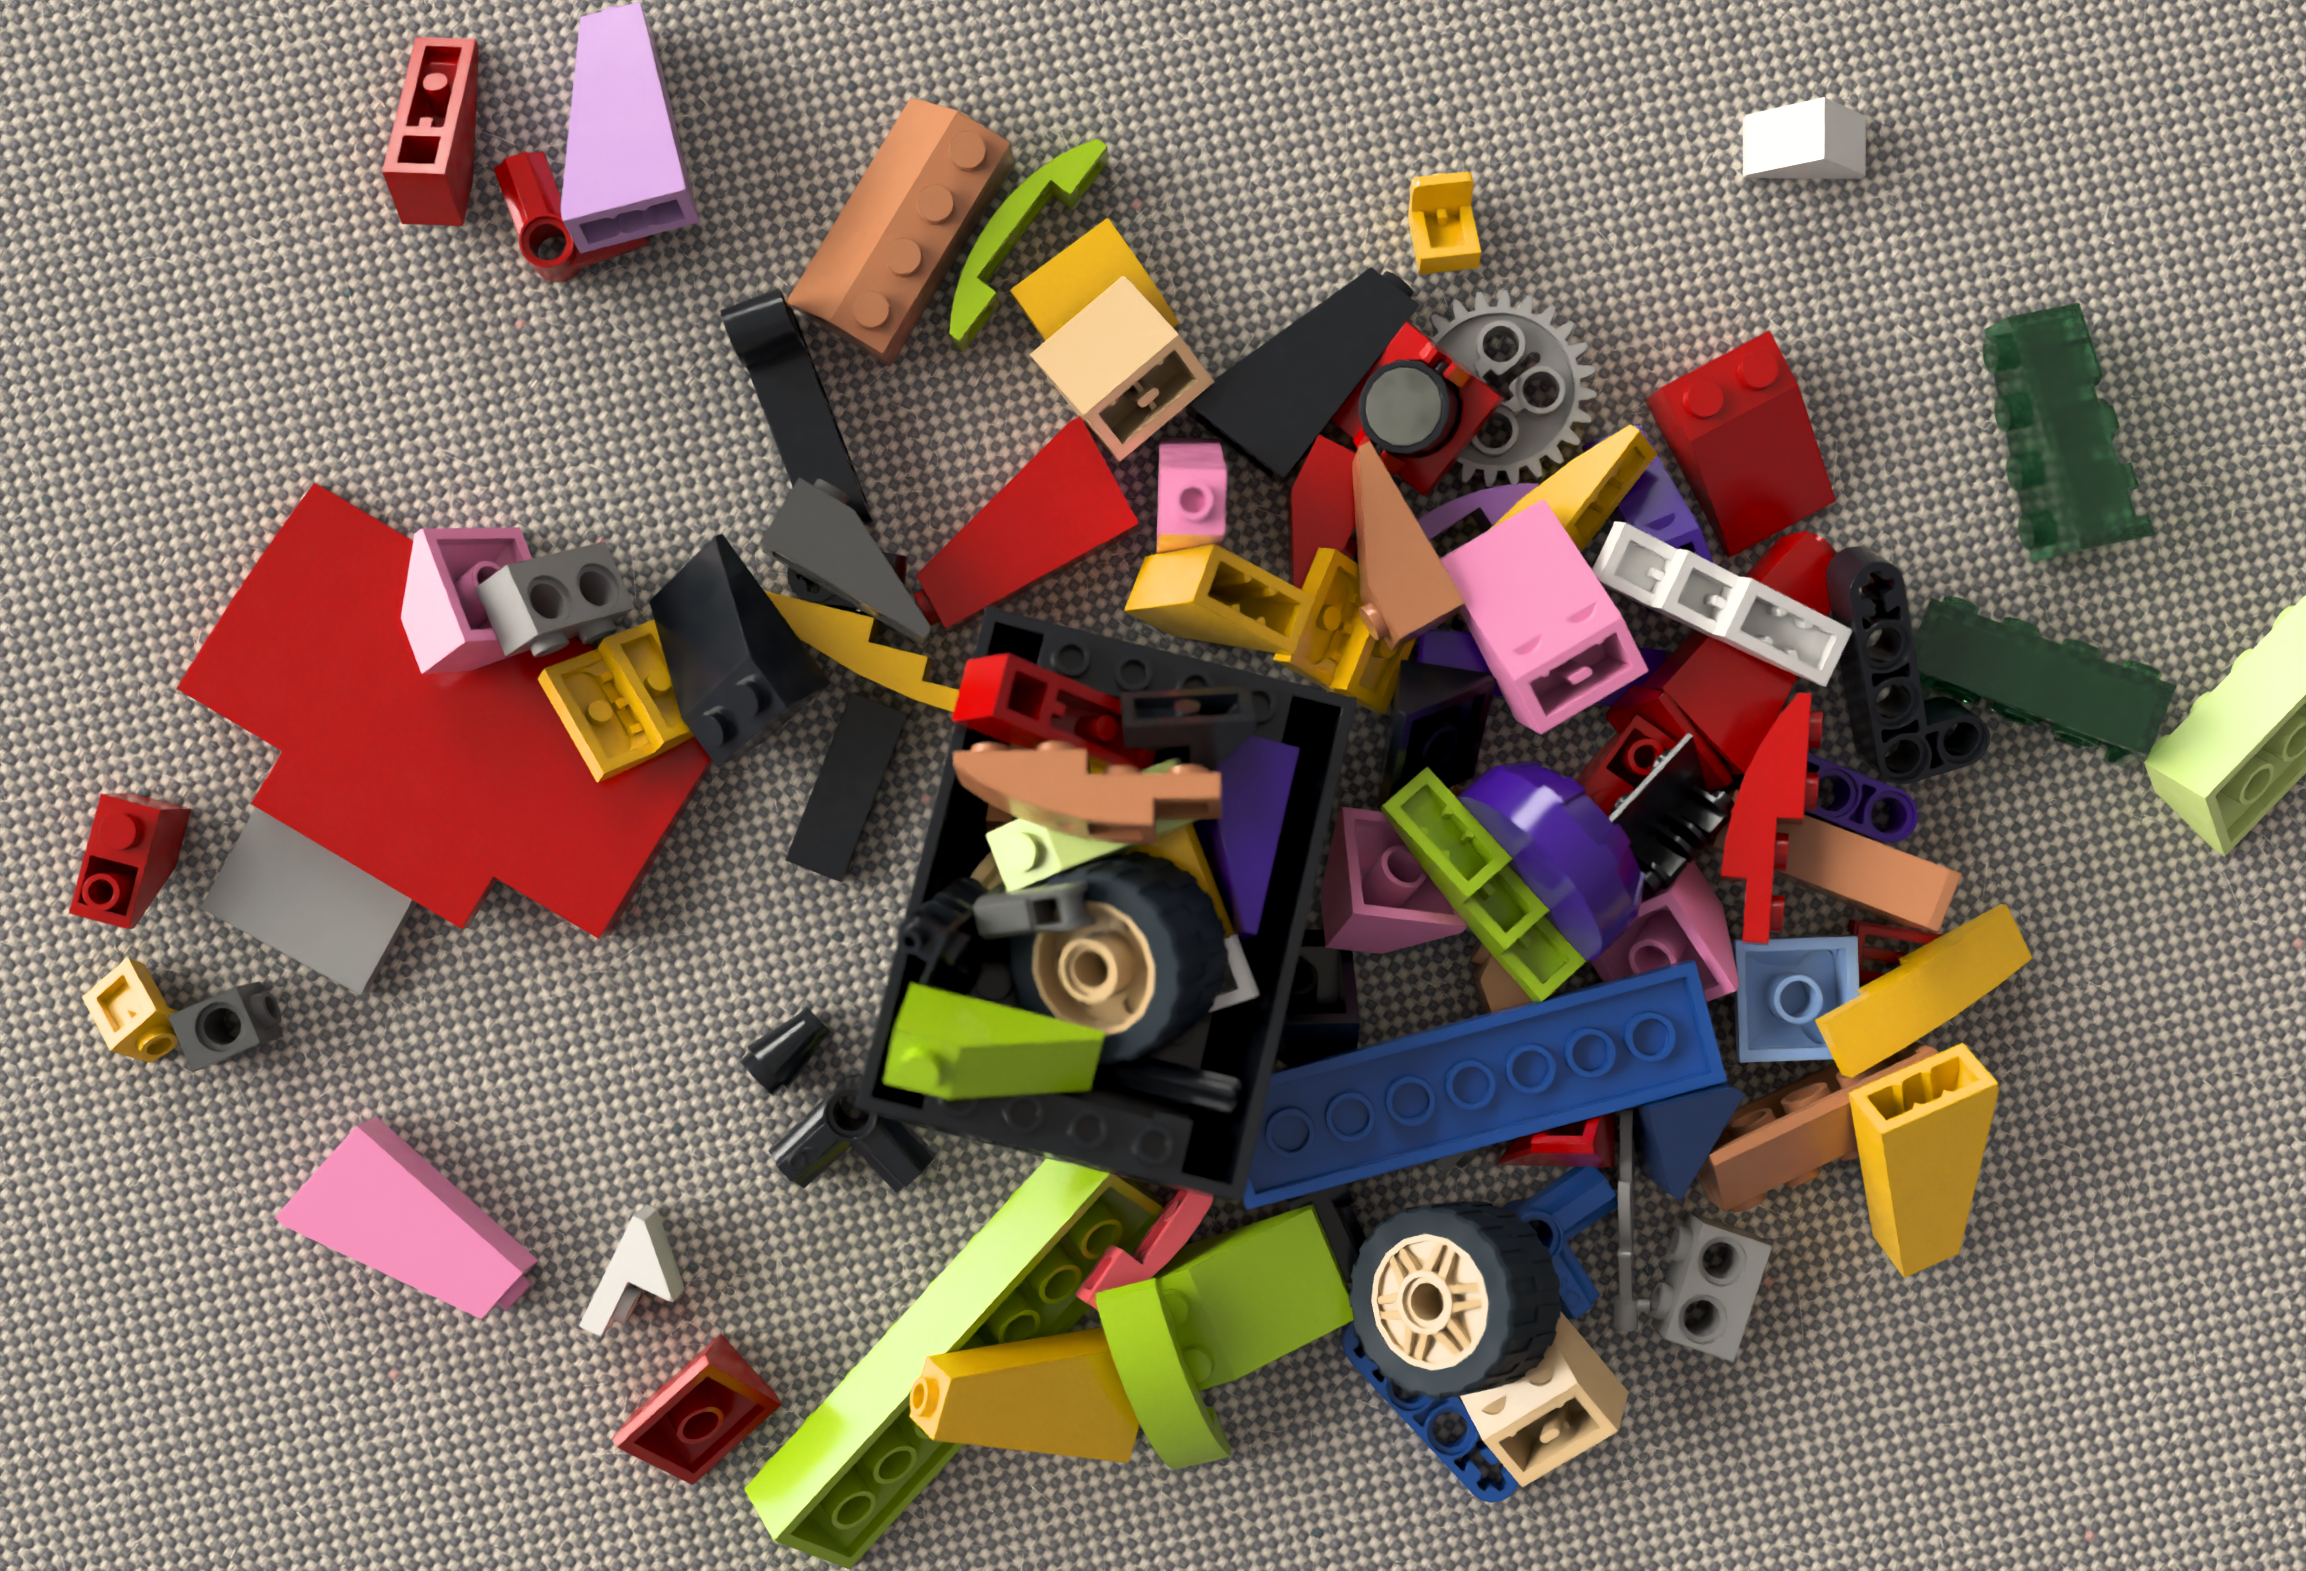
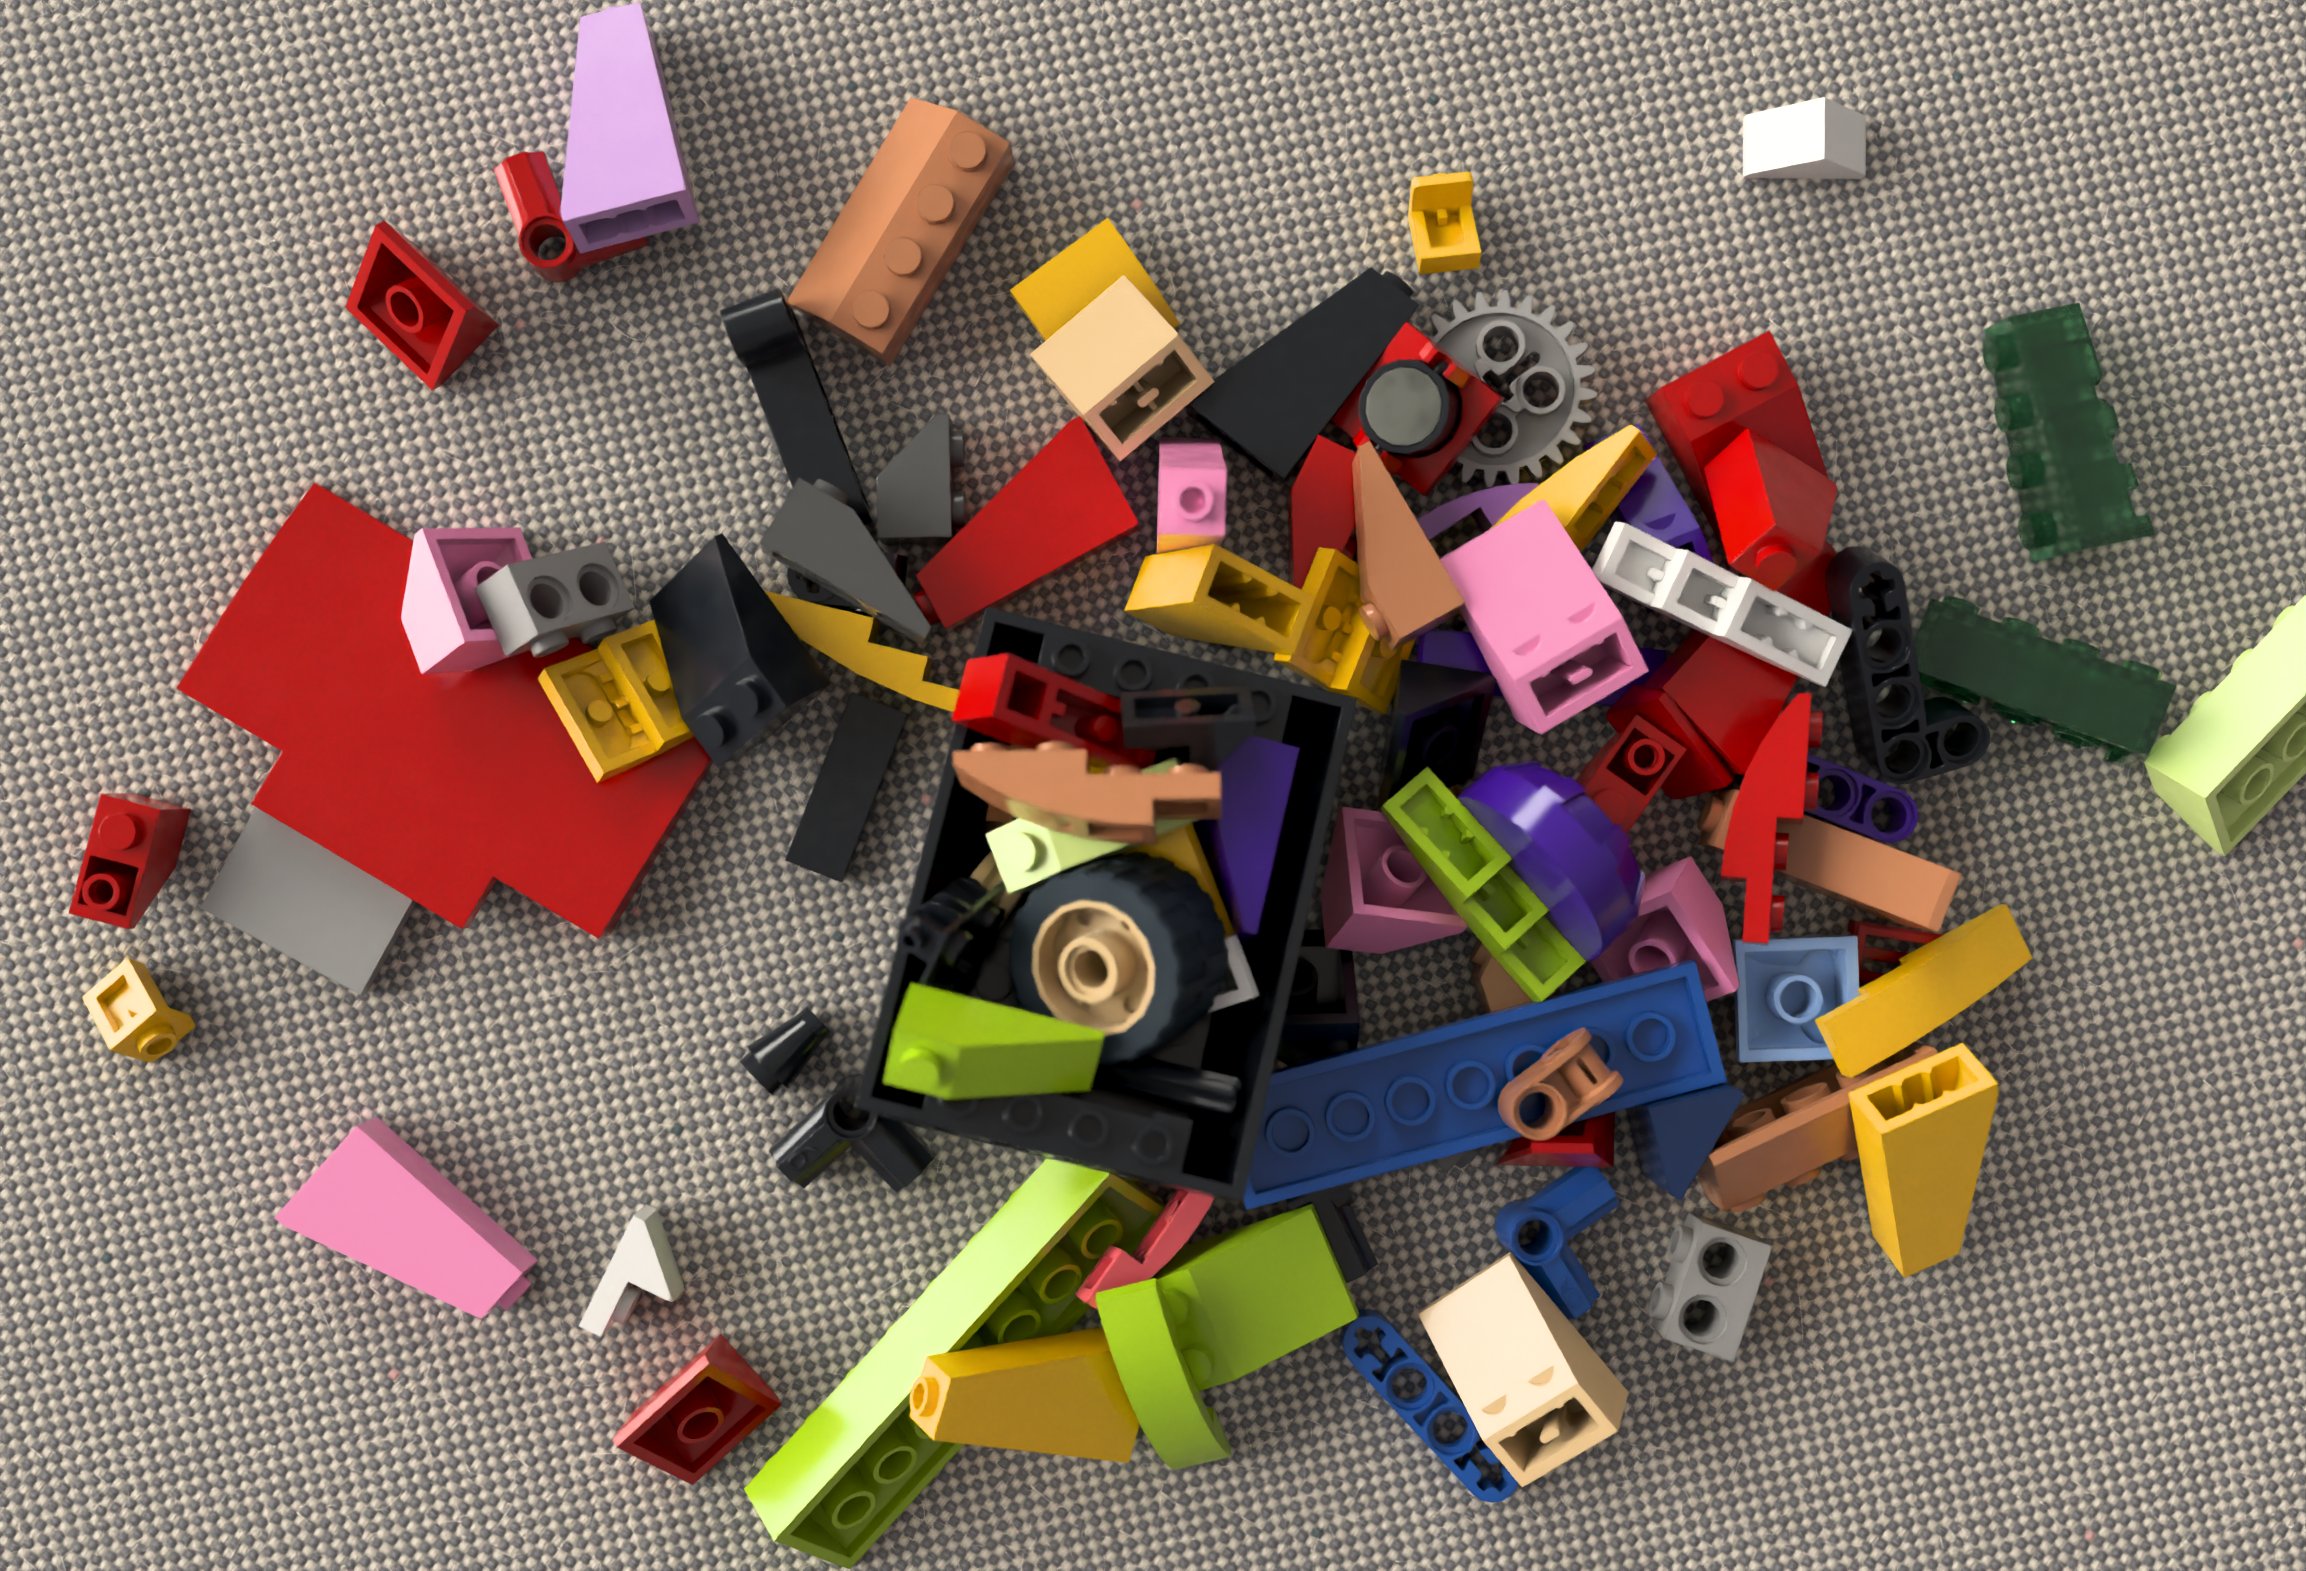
(203, 1031): dark grey brick -> none
(416, 307): none -> red slope
(434, 133): red slope -> none
(918, 488): none -> dark grey slope
(1032, 911): dark grey bar -> none
(1064, 178): lime slope -> none
(1454, 1298): black wheel -> none
(1562, 1085): none -> nougat piece
(1626, 1304): light grey piece -> none
(1671, 815): black hinge -> none
(1768, 508): none -> red slope

